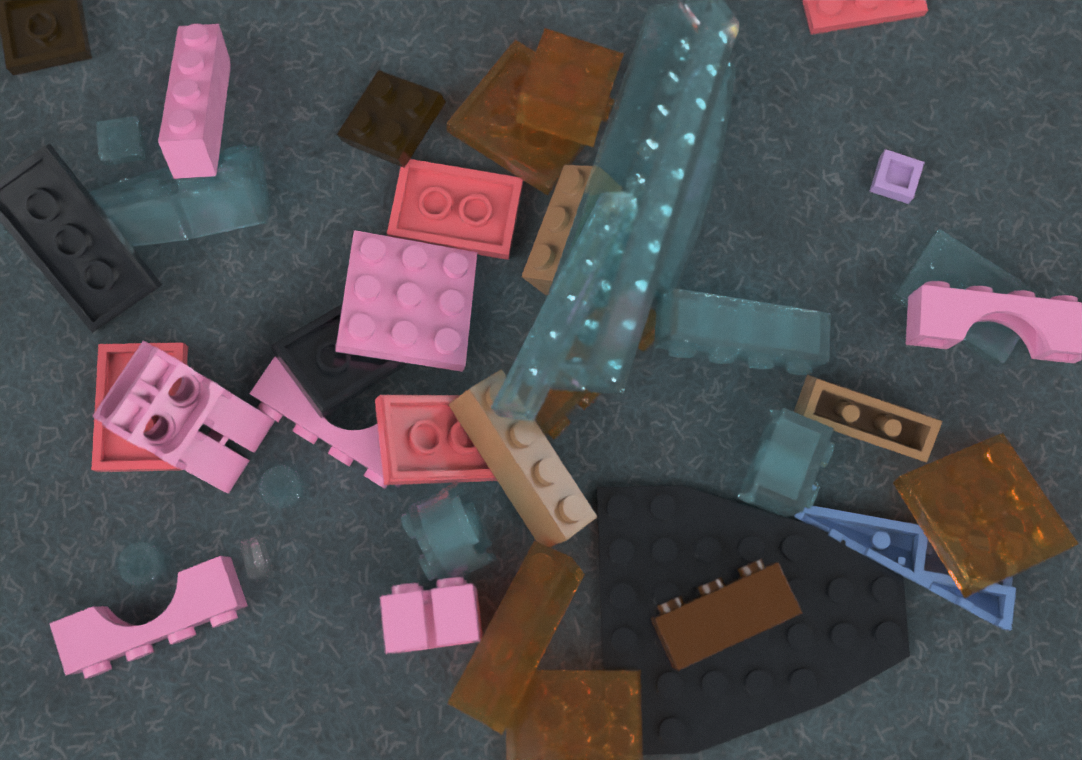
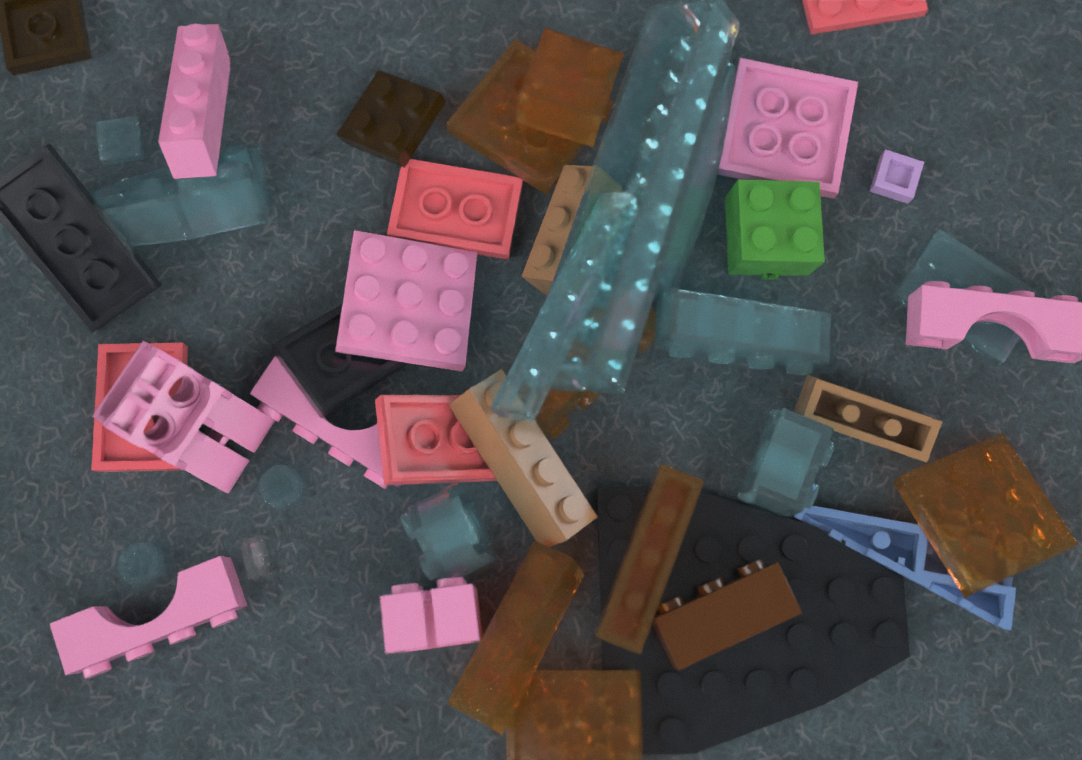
(648, 558): none -> clear orange brick
(774, 228): none -> bright green brick
(788, 126): none -> bright pink plate

